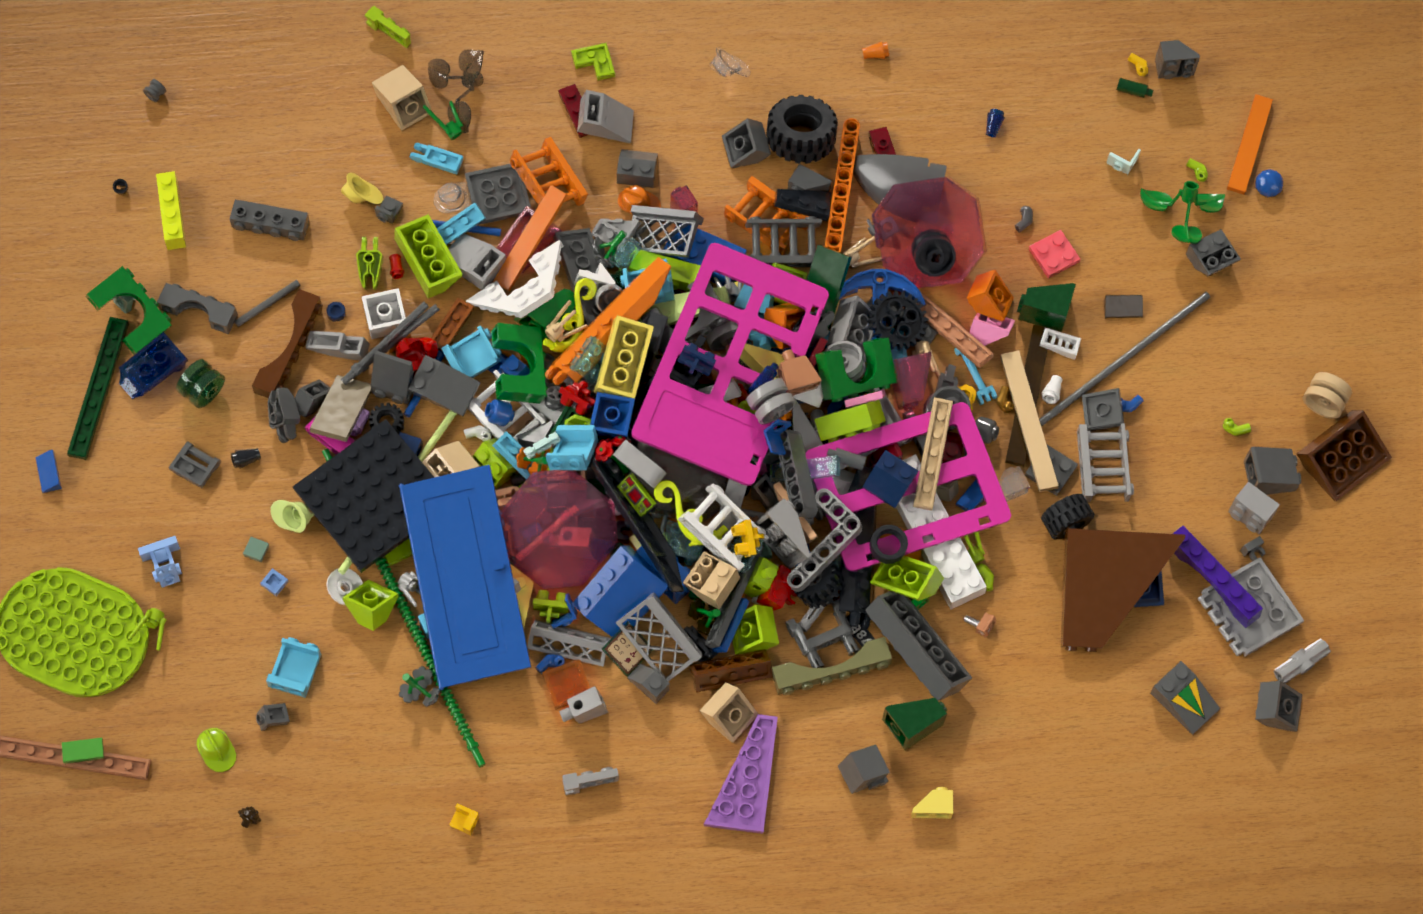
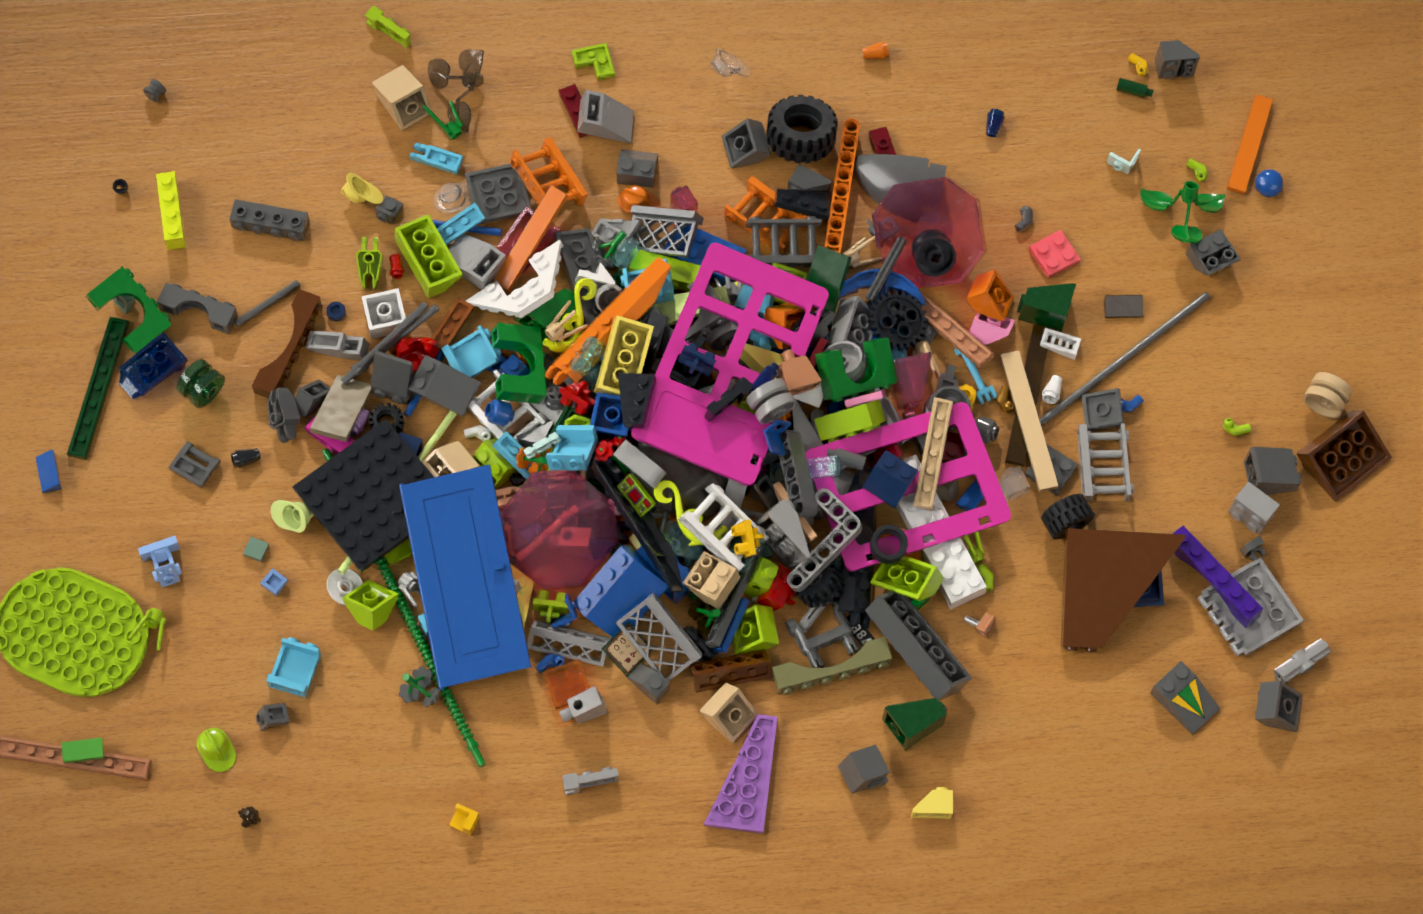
(635, 397): none -> black wing
(739, 391): none -> black plate
(886, 269): none -> dark grey axle

